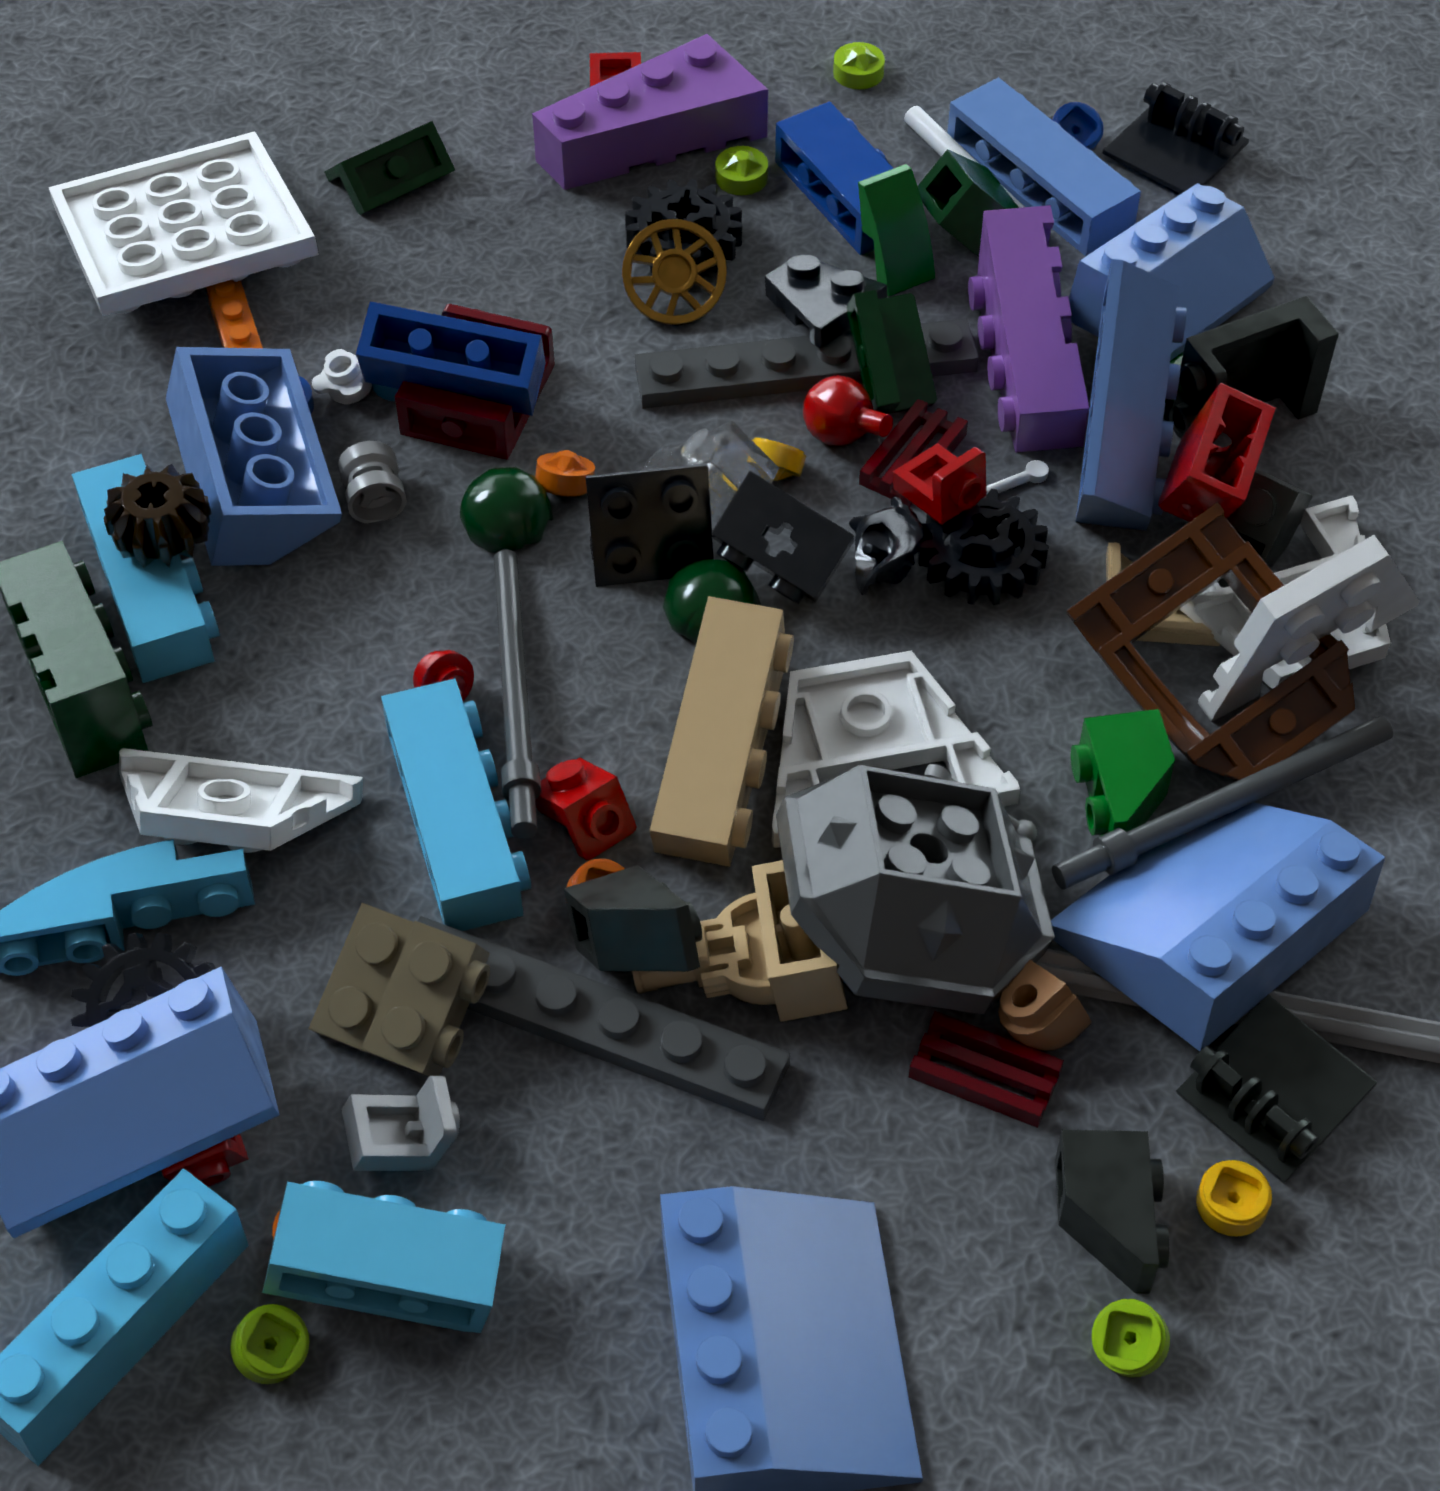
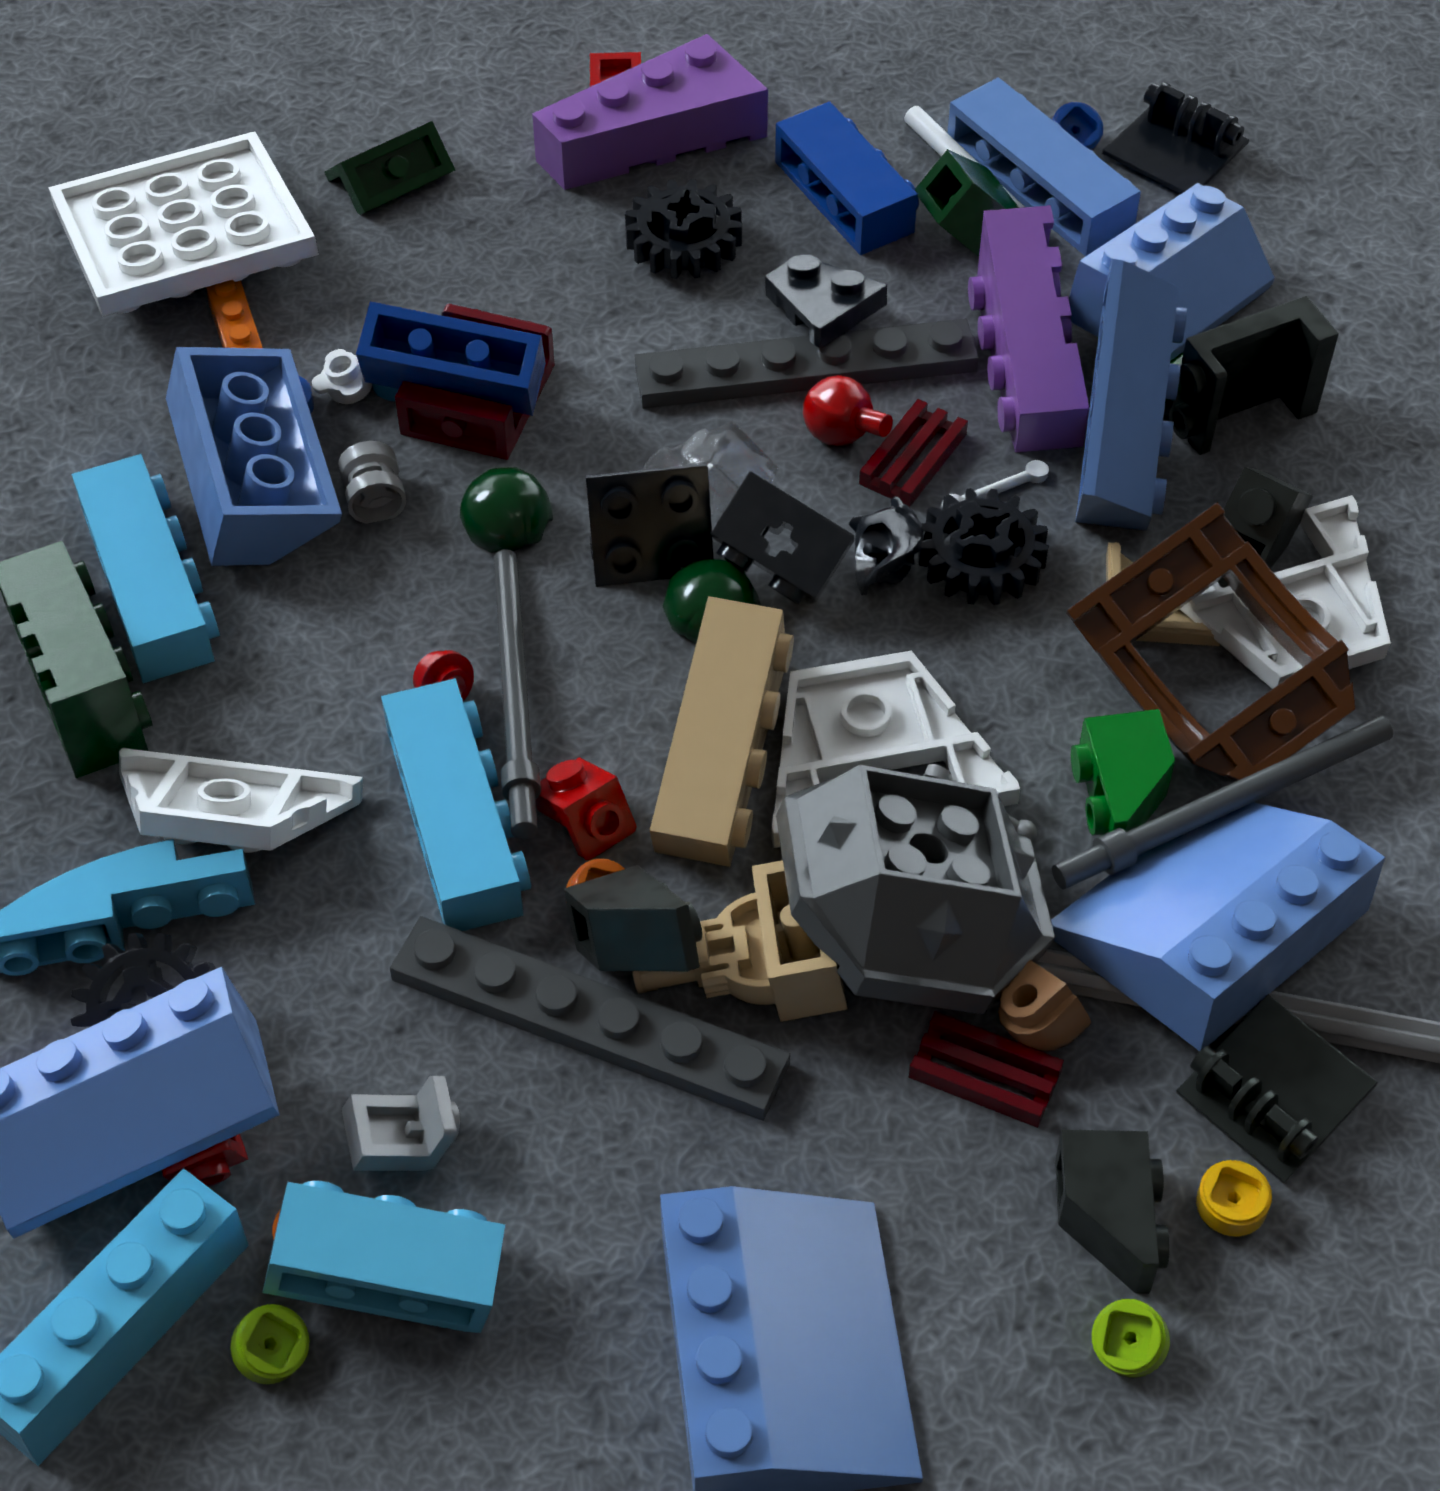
(157, 515): dark brown gear -> none
(402, 991): dark tan plate -> none
(564, 473): orange tile -> none
(674, 271): pearl gold wheel -> none
(741, 170): lime tile -> none
(787, 458): yellow tile -> none
(859, 65): lime tile -> none
(891, 351): dark green panel -> none
(898, 225): green slope -> none
(942, 482): red bracket -> none
(1210, 474): red torso -> none
(1287, 624): white wing -> none

